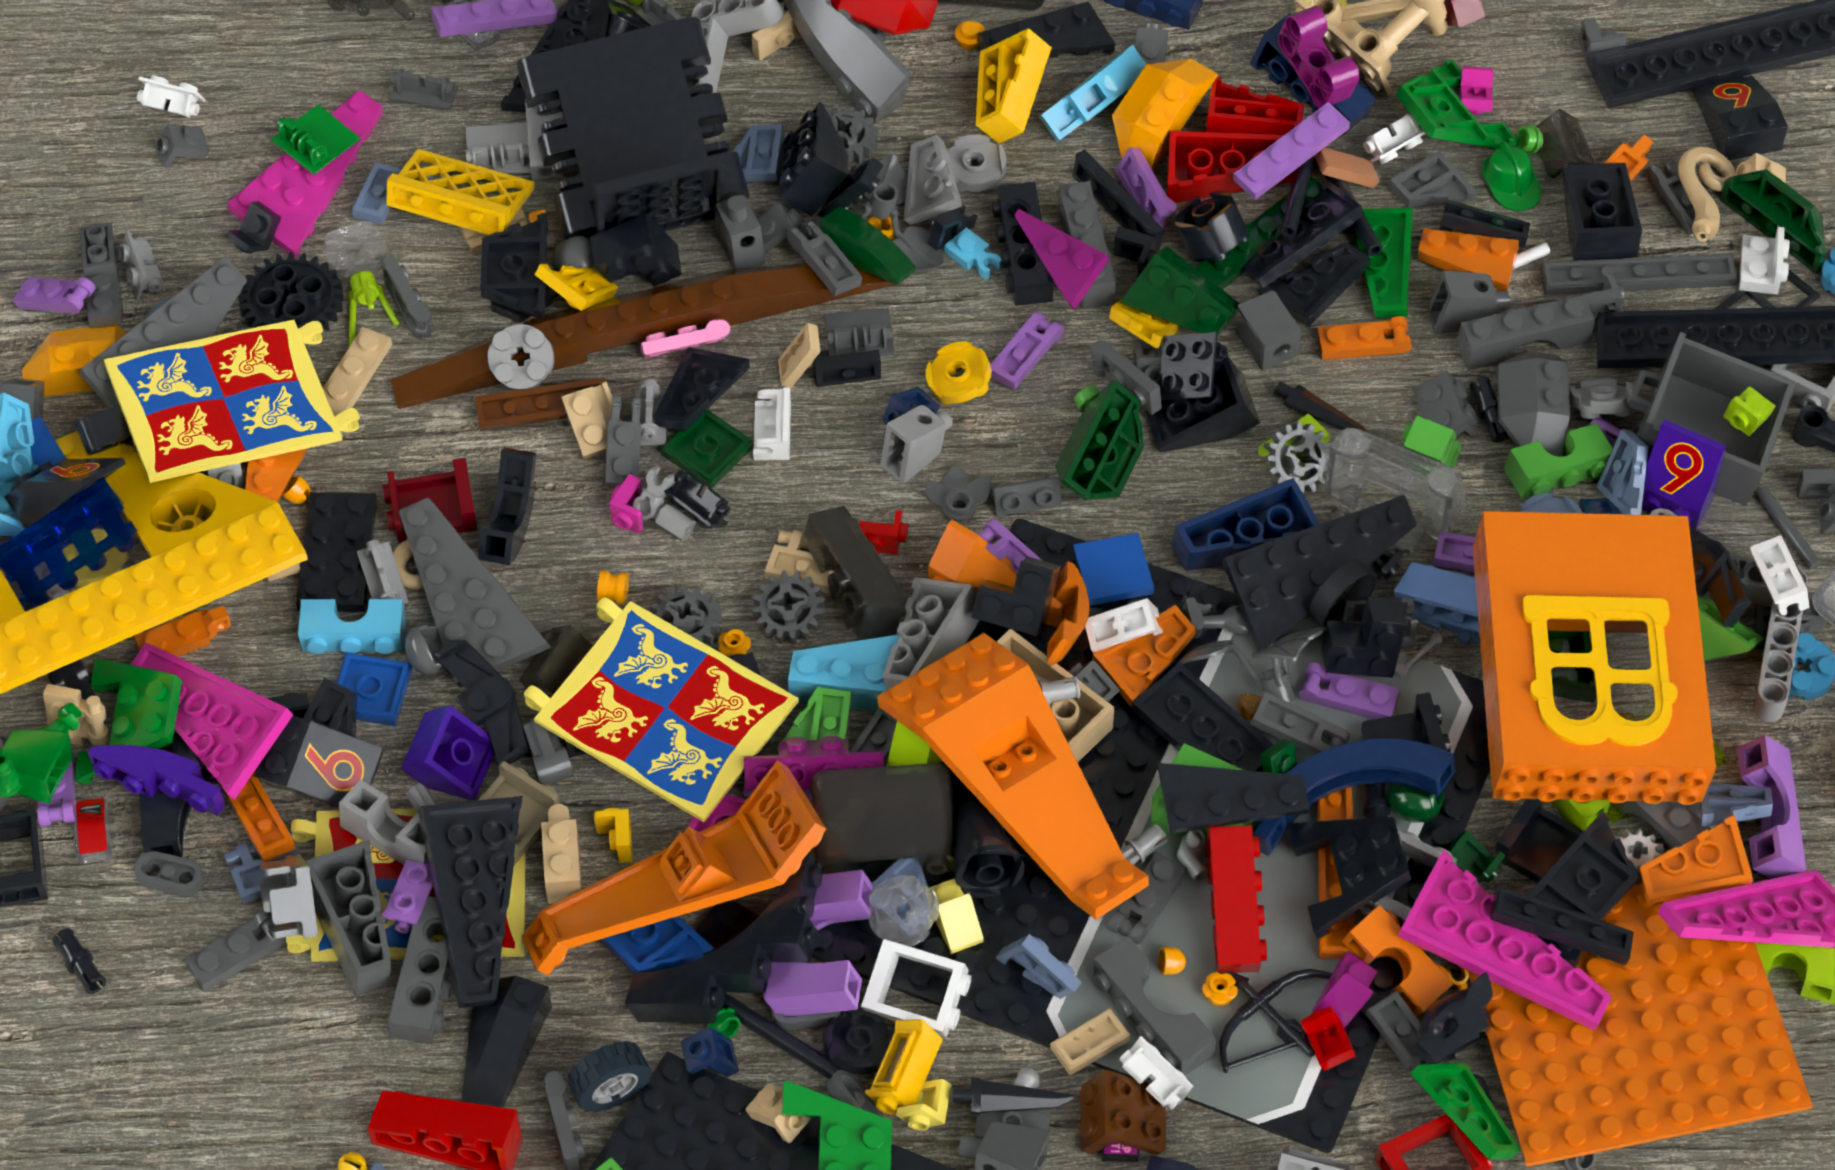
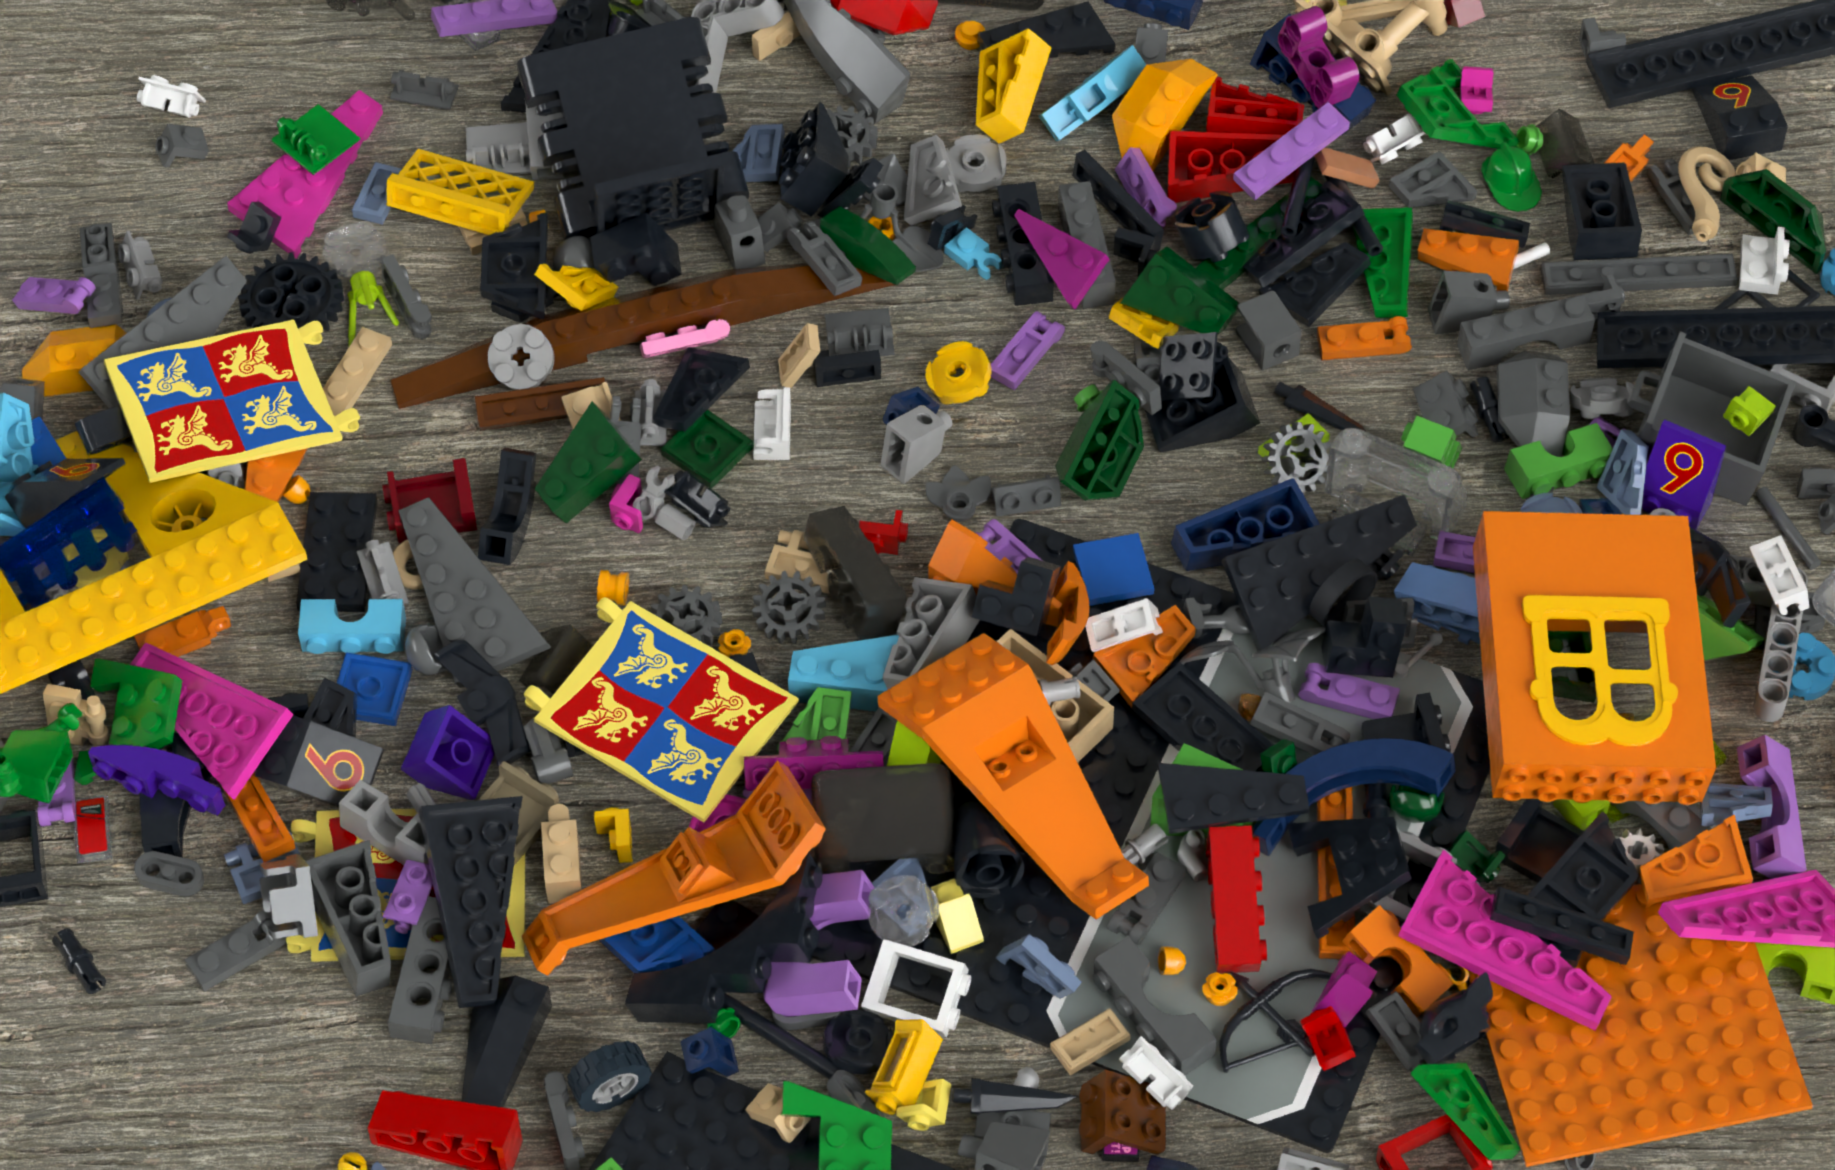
(586, 465): none -> dark green wedge

